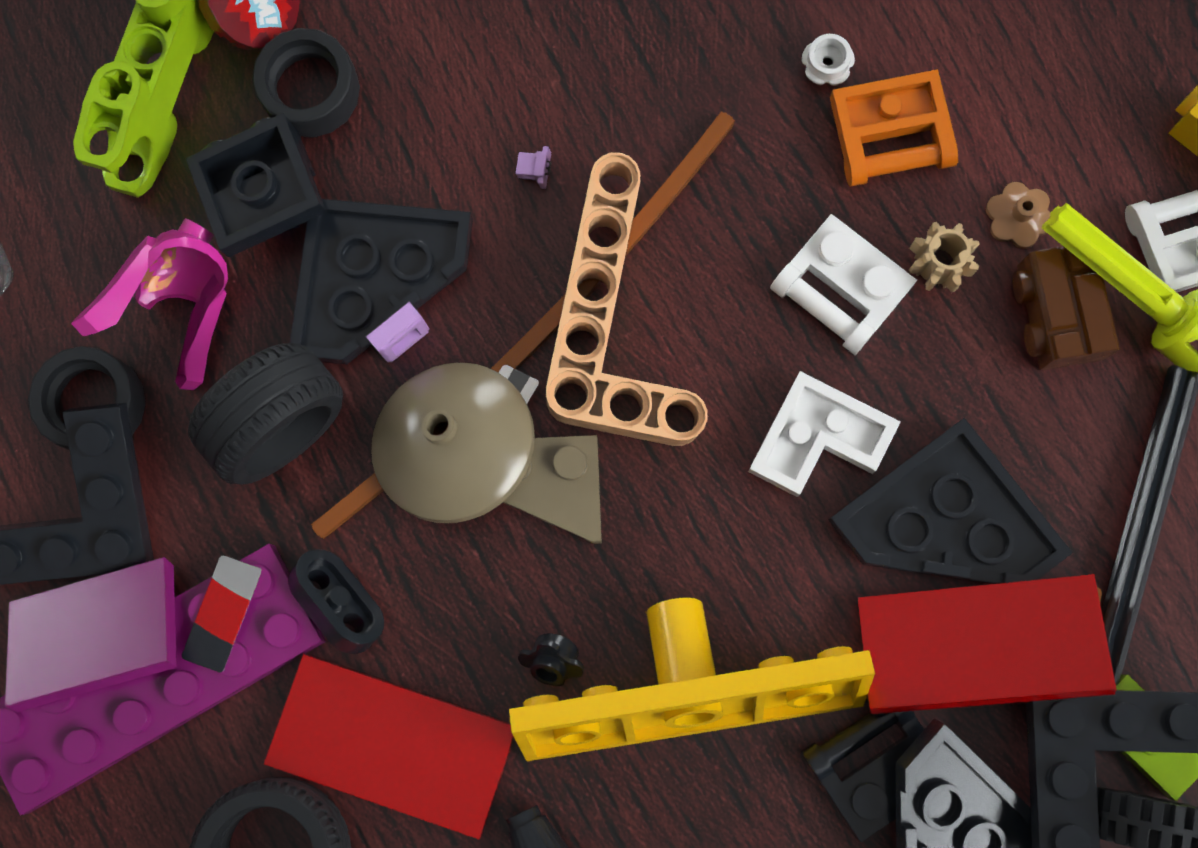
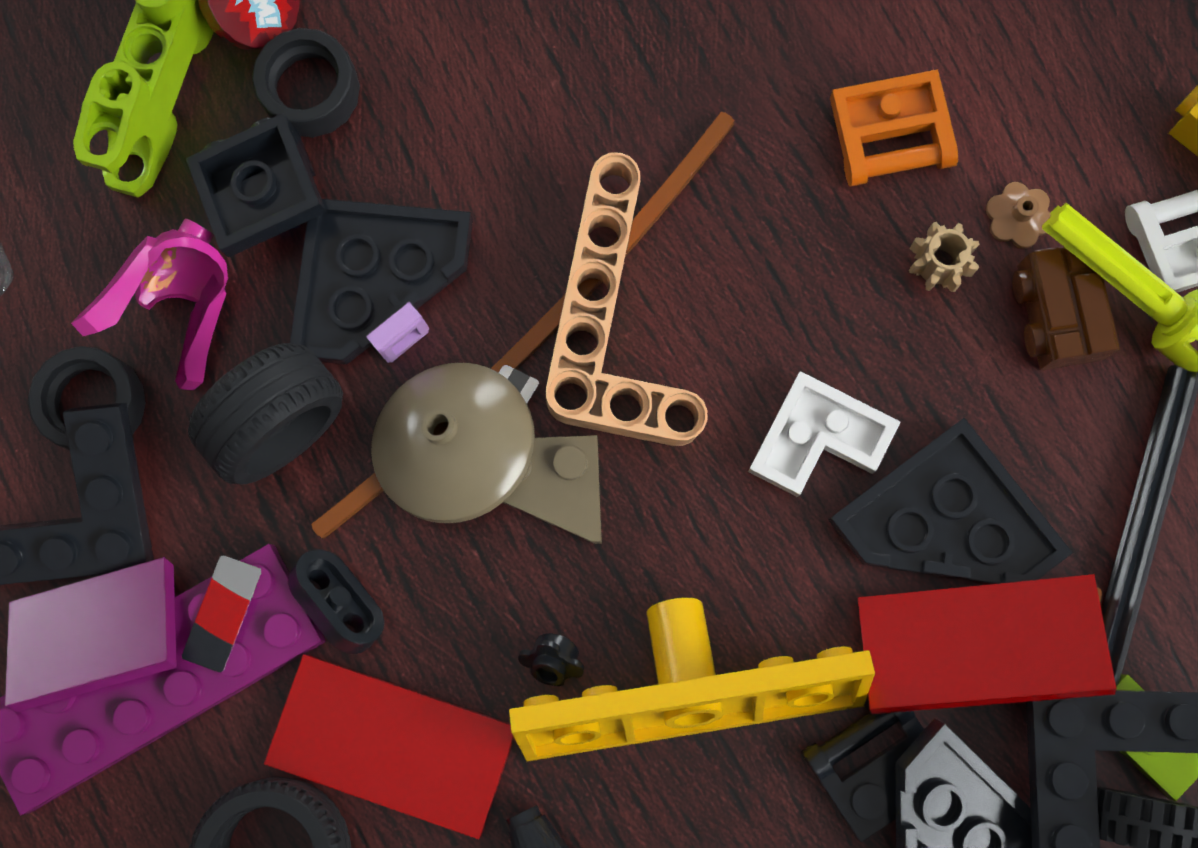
(535, 166): lavender piece -> none
(831, 47): white plate -> none
(854, 272): white plate -> none

